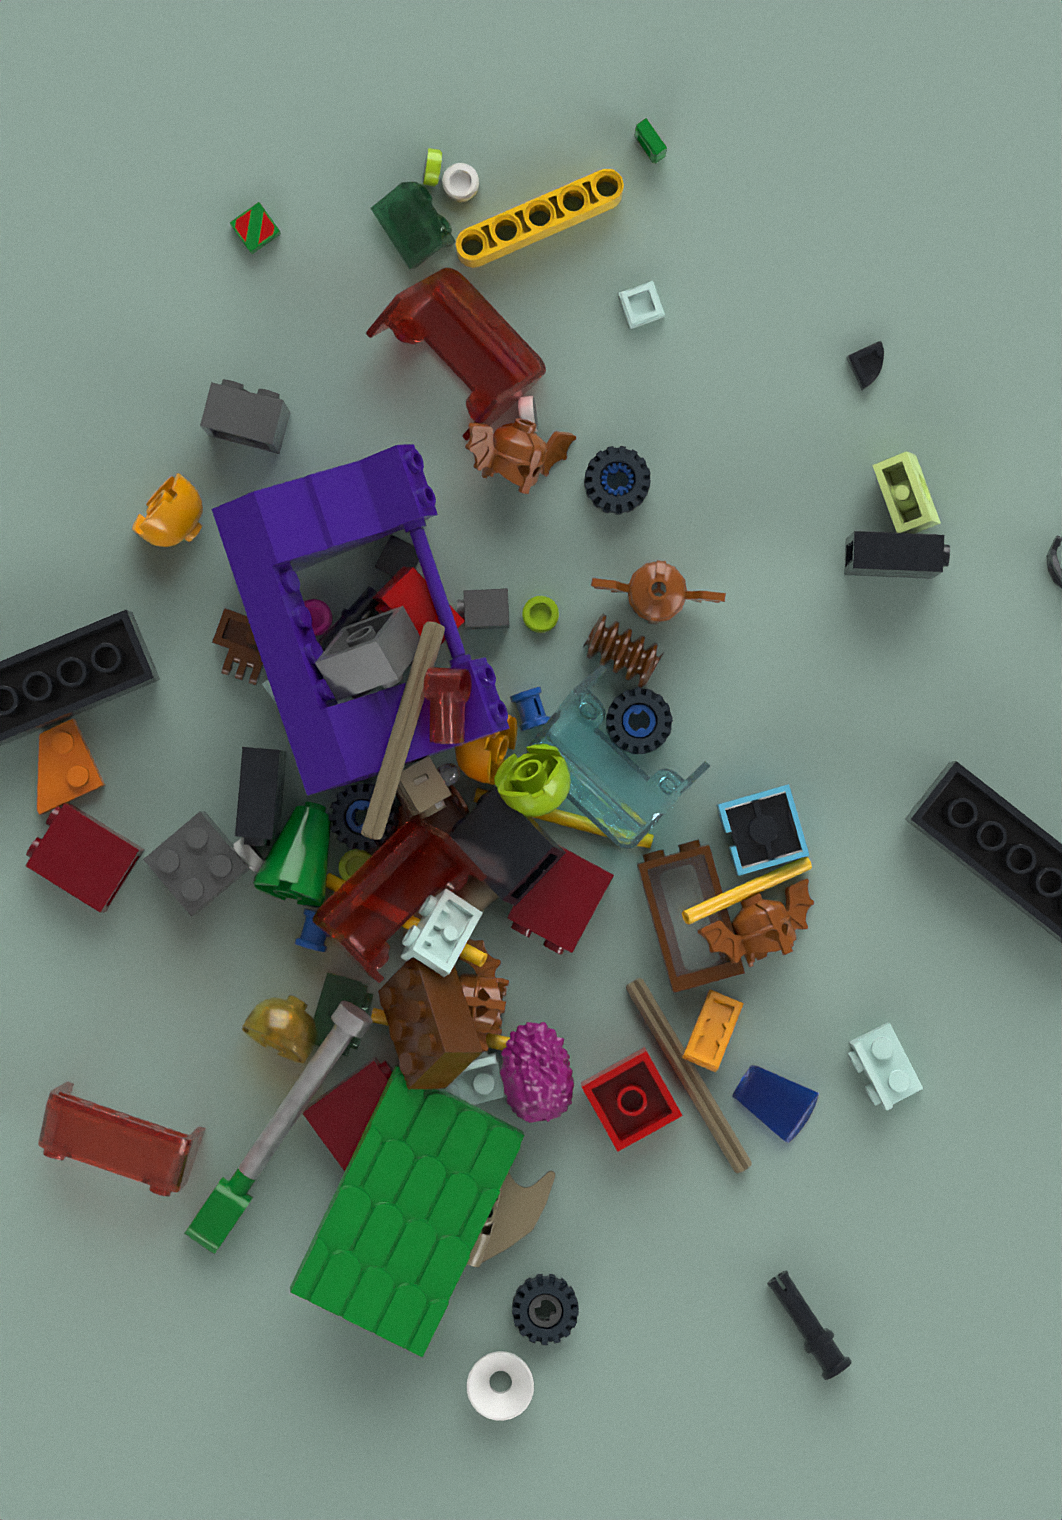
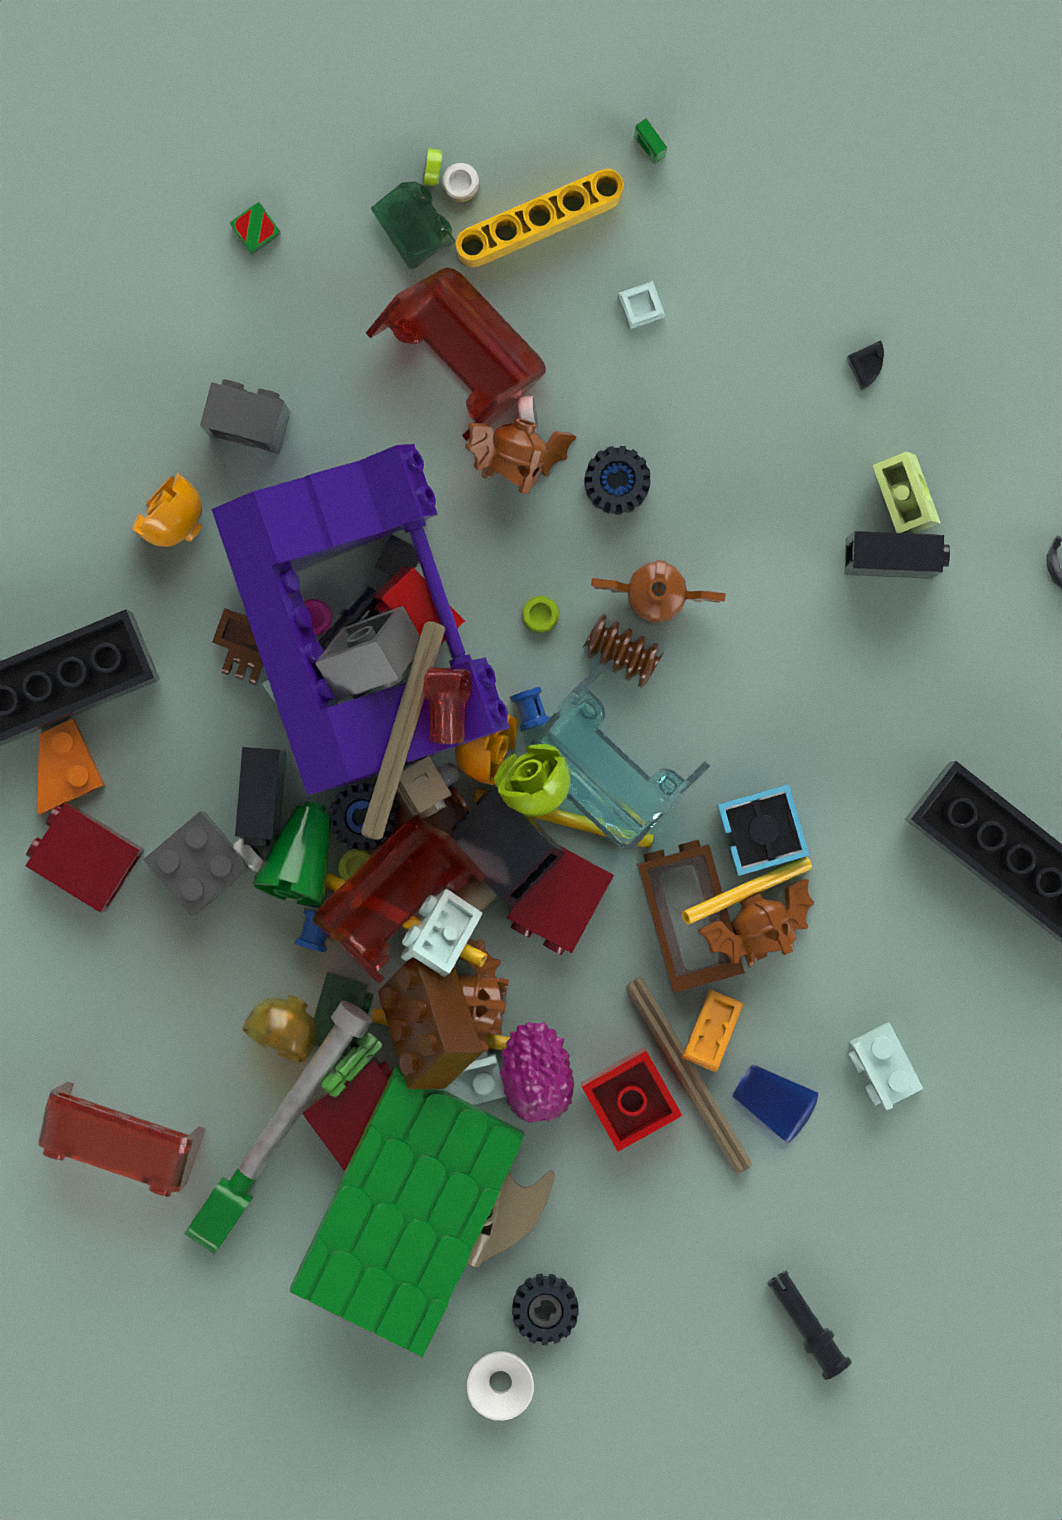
(351, 1065): none -> bright green axle
(484, 608): dark grey brick -> none
(635, 702): black bush -> none

